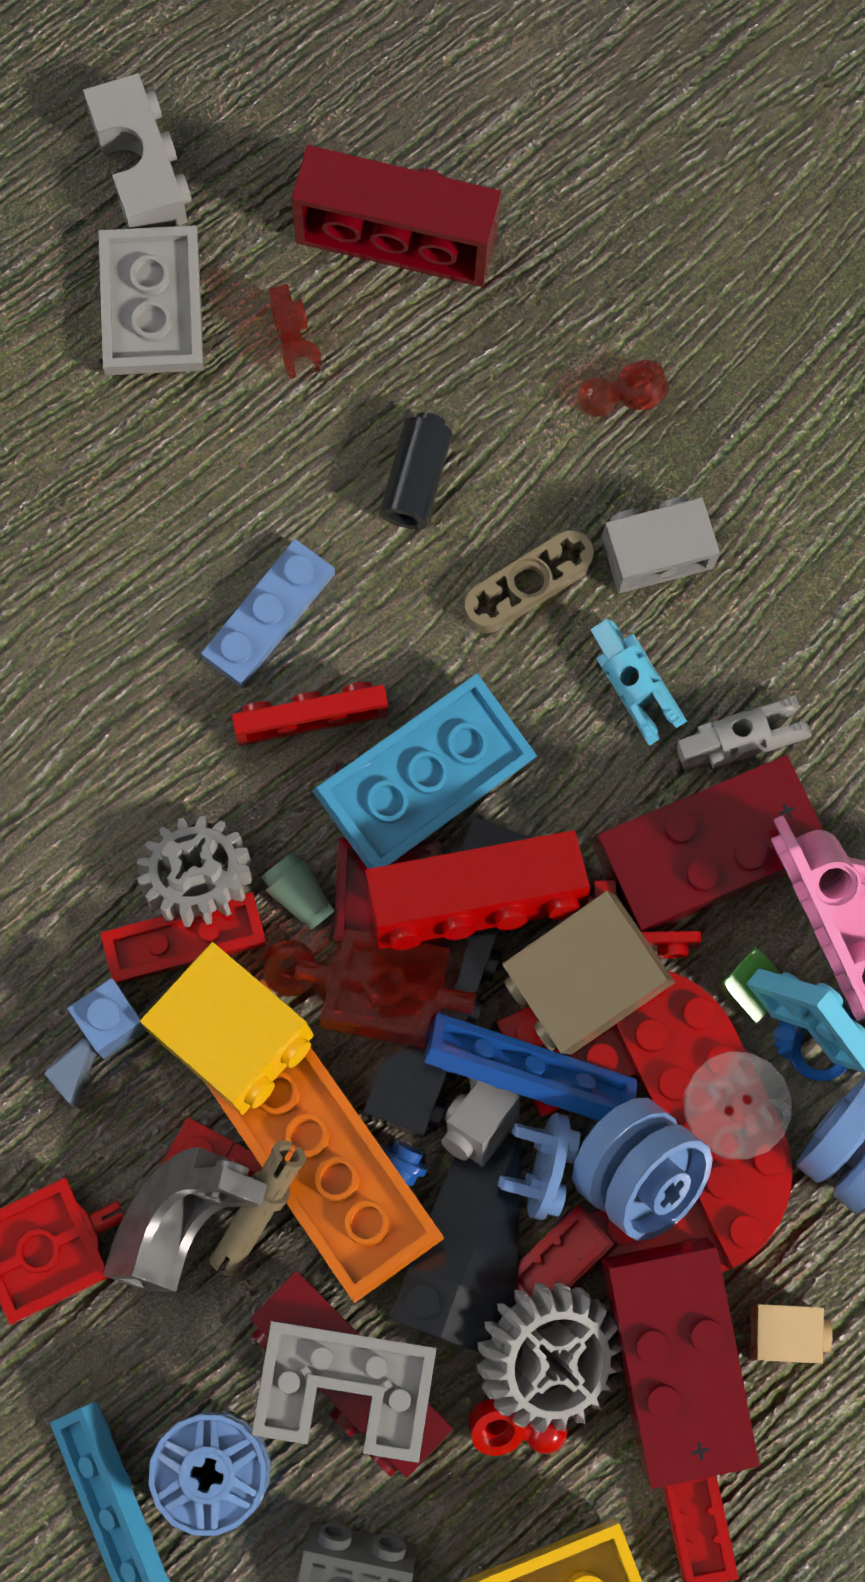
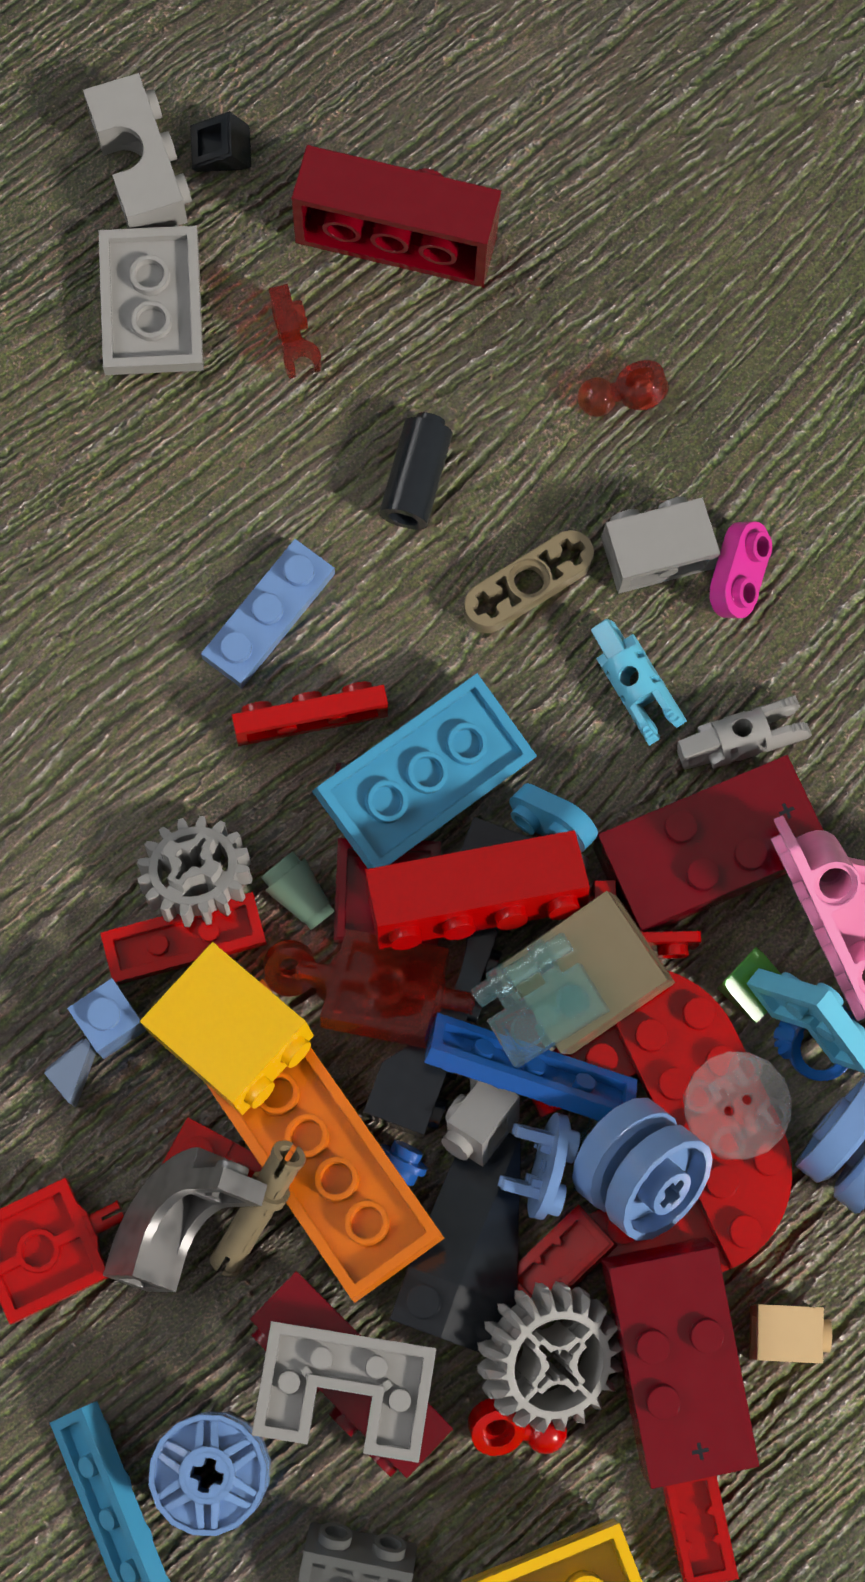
(220, 144): none -> black slope
(546, 1014): none -> clear light blue plate
(548, 814): none -> dark azure plate
(740, 569): none -> dark pink plate

